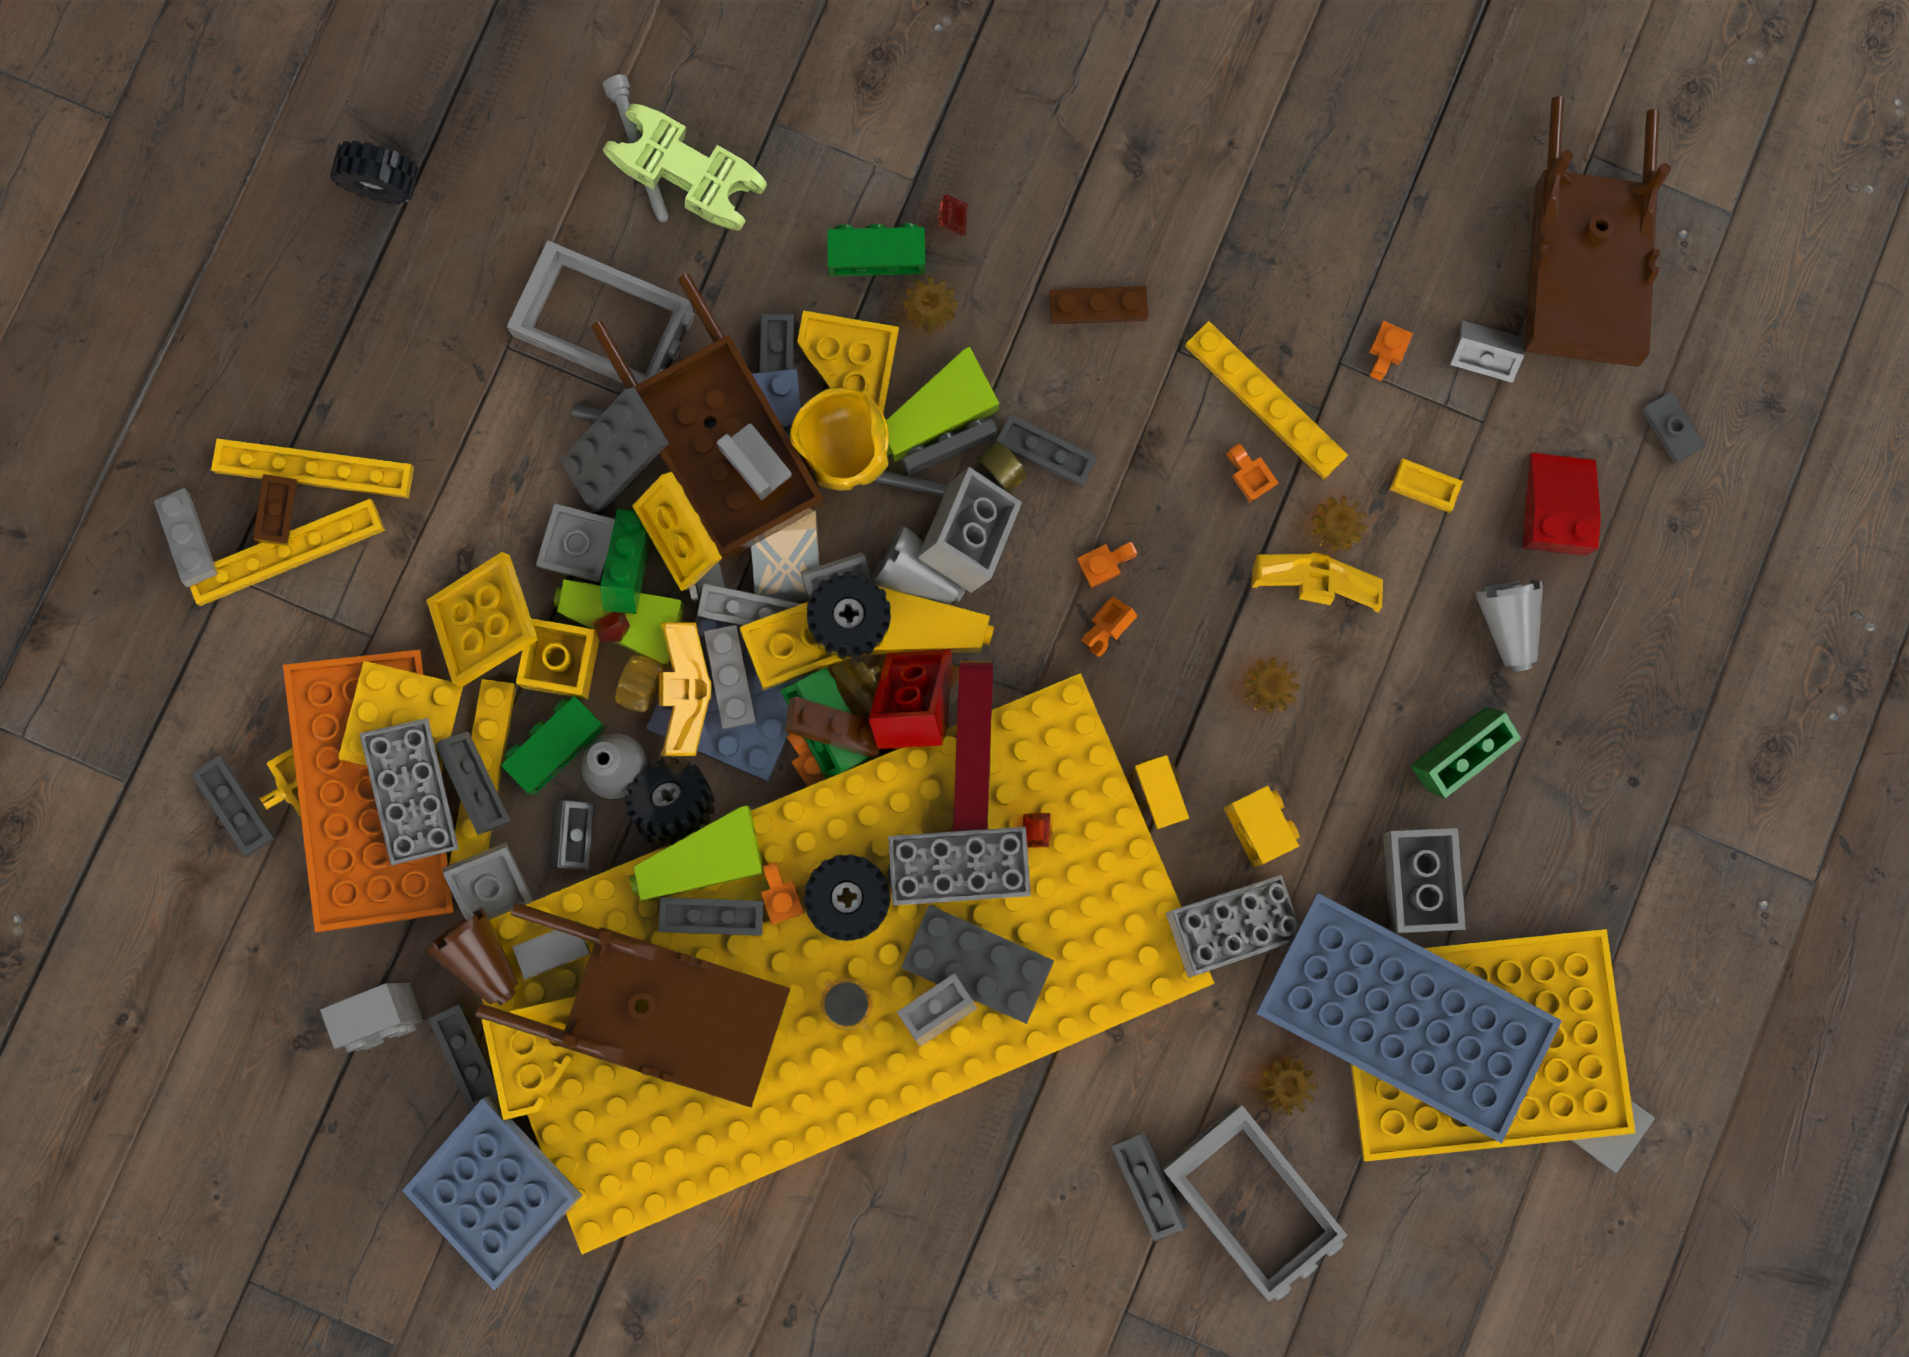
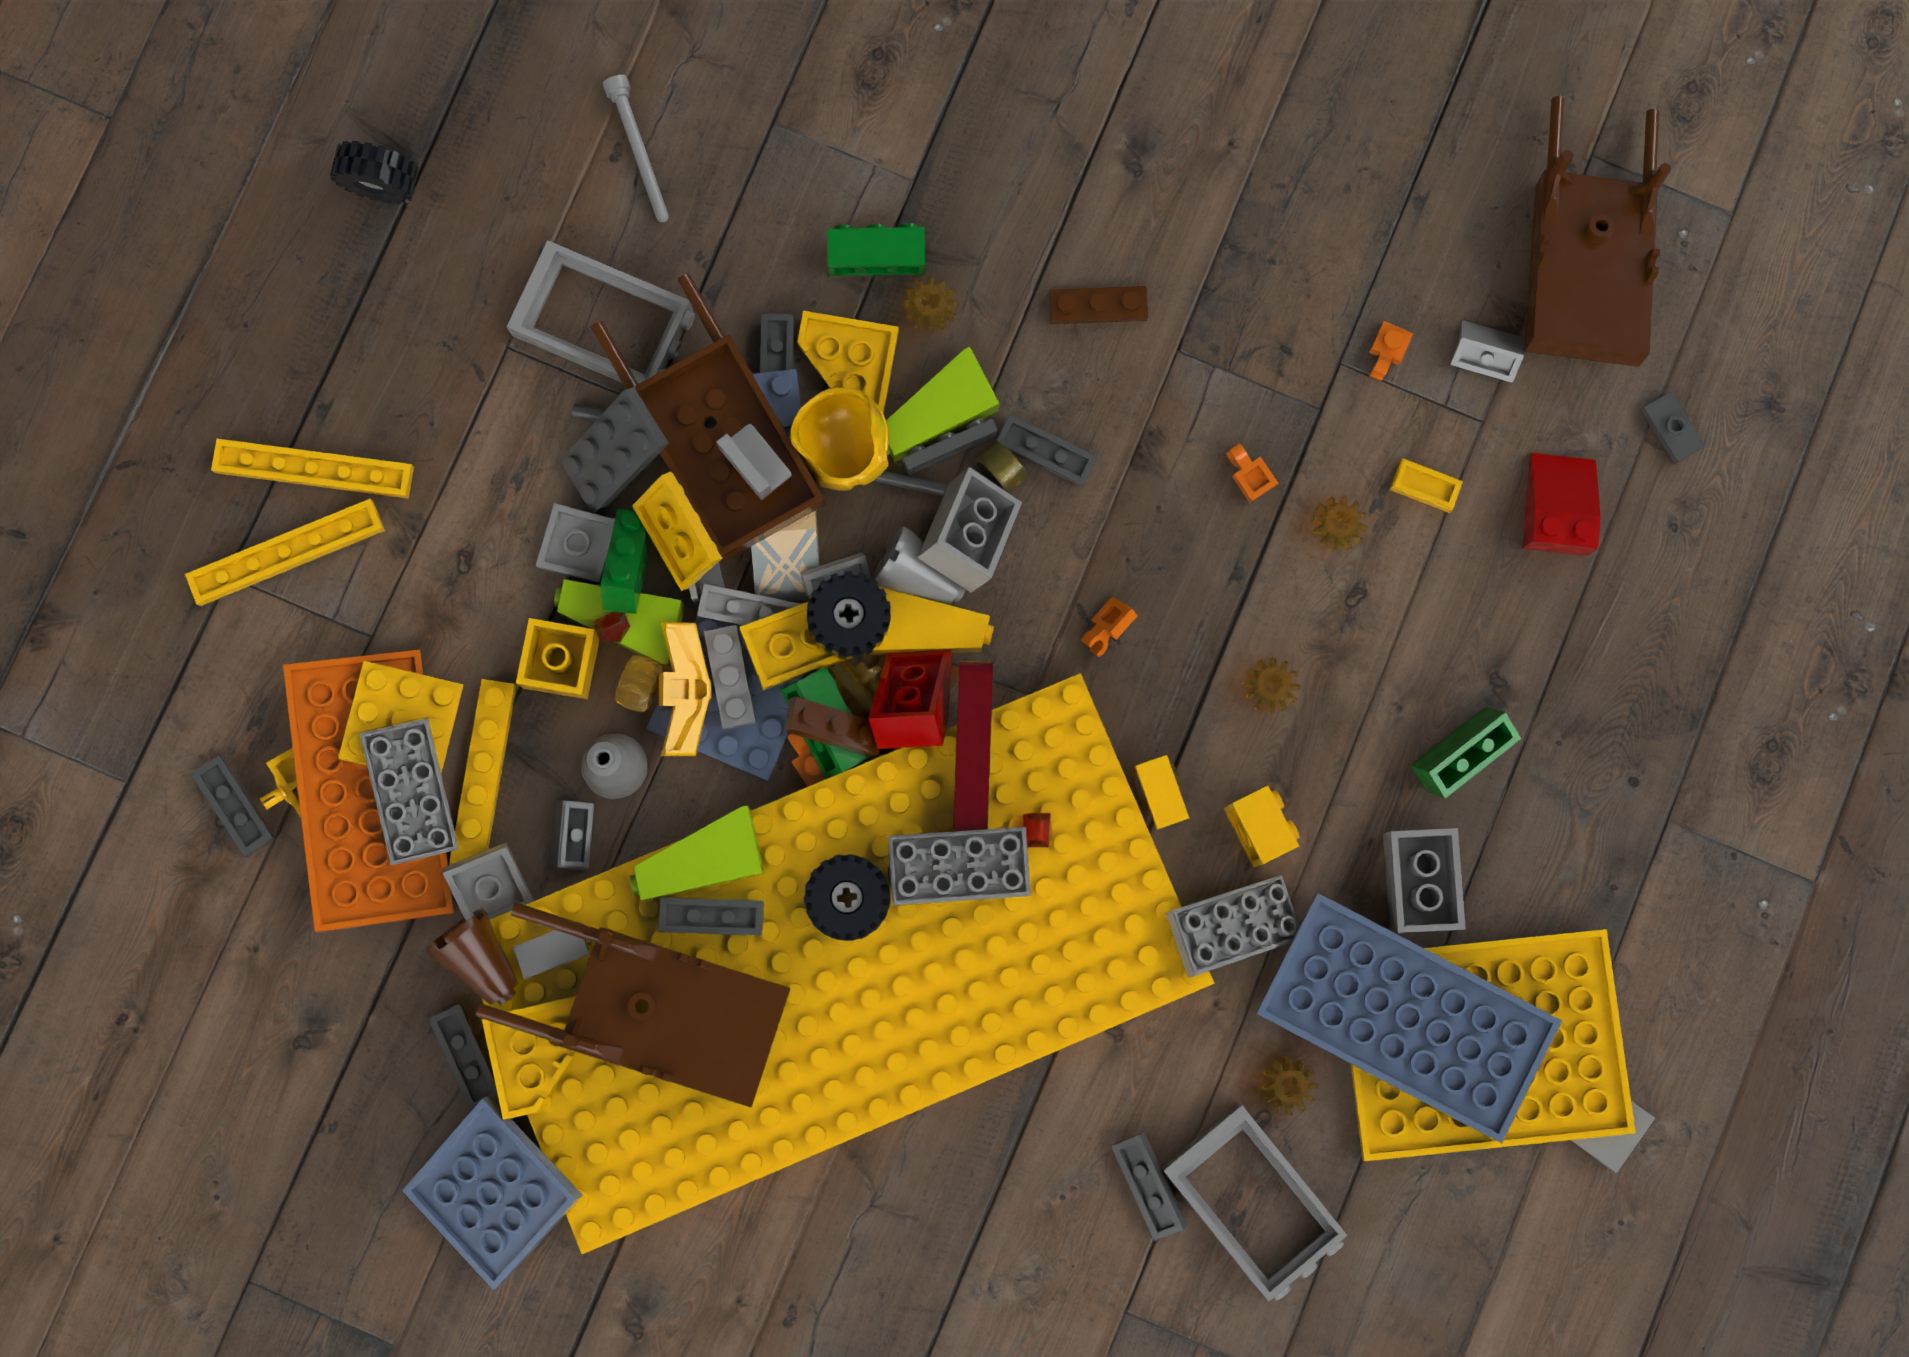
(185, 537): light grey plate -> none
(275, 510): reddish brown panel -> none
(372, 1016): light grey brick -> none
(472, 782): dark grey plate -> none
(481, 619): yellow plate -> none
(552, 745): green brick -> none
(664, 155): yellowish green piece -> none
(672, 820): black bush -> none
(781, 899): orange plate -> none
(846, 1004): pearl dark grey piece -> none
(937, 1010): light grey panel -> none
(953, 214): clear red slope -> none
(987, 965): dark grey plate -> none
(1102, 564): orange plate -> none
(1266, 400): yellow plate -> none
(1318, 578): yellow plate -> none
(1514, 620): light grey cone -> none

